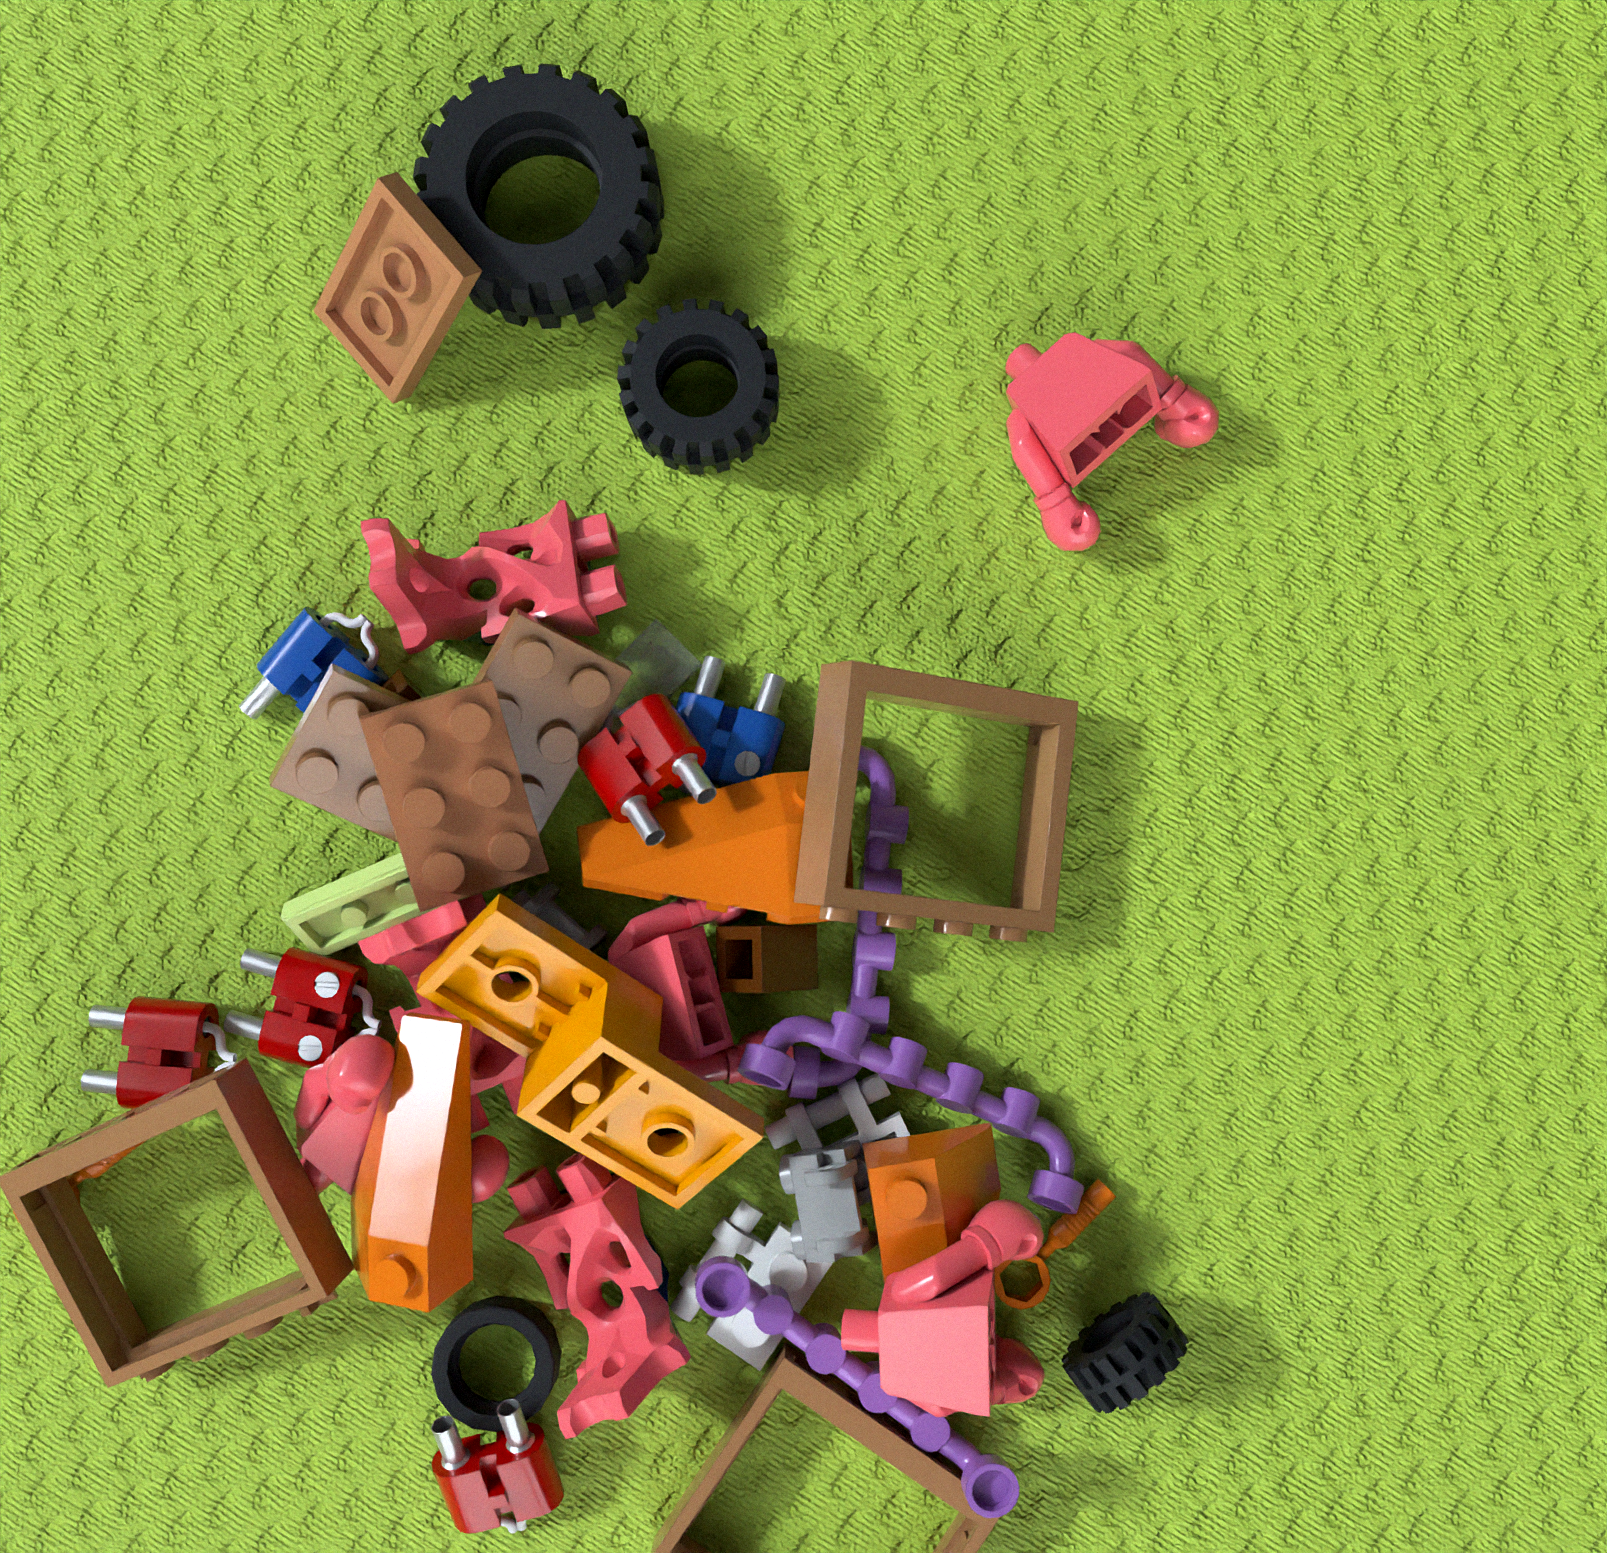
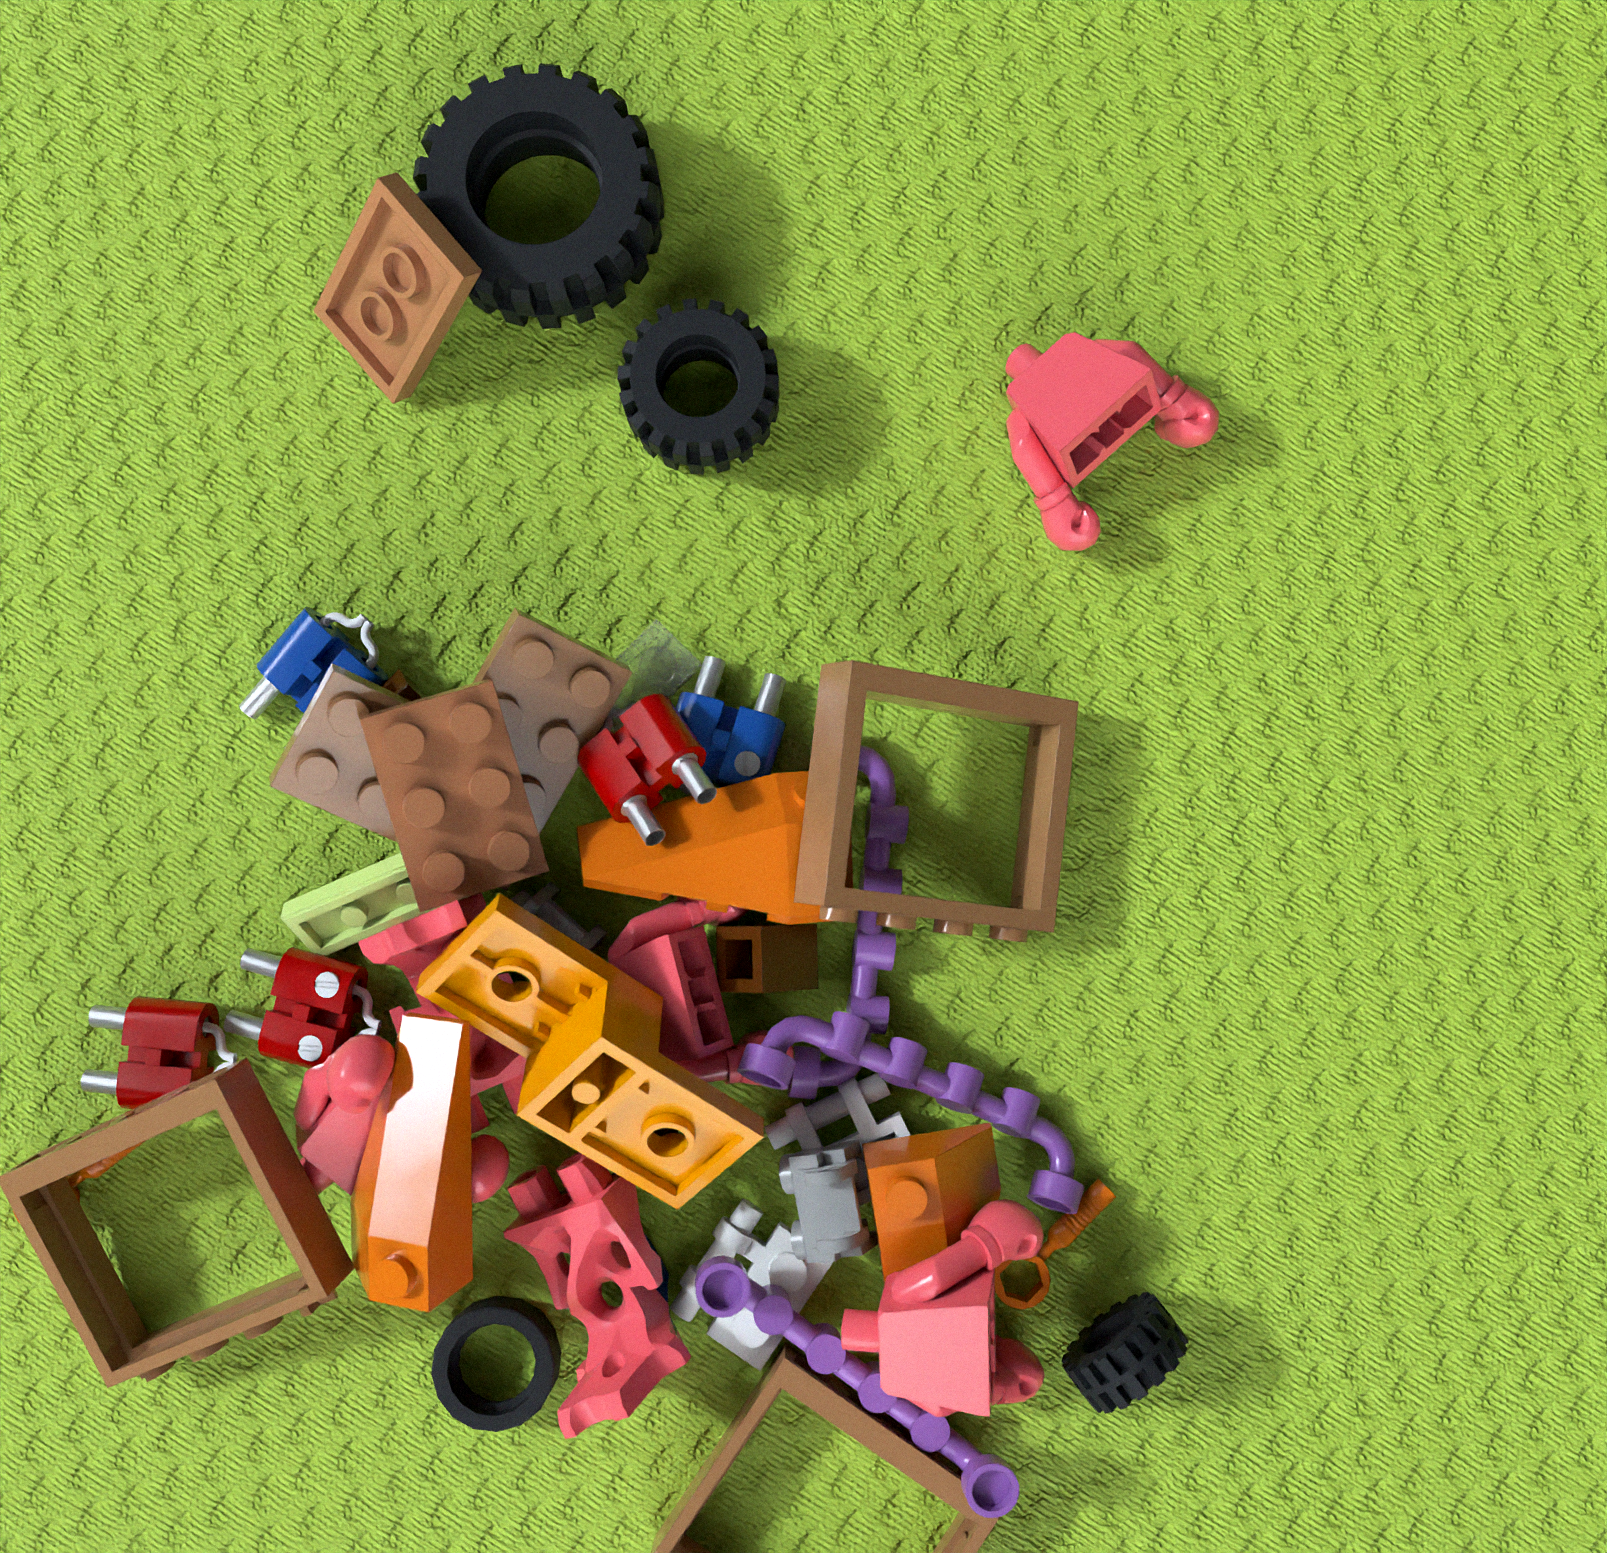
(498, 1476): piece -> none
(556, 584): coral hips -> none

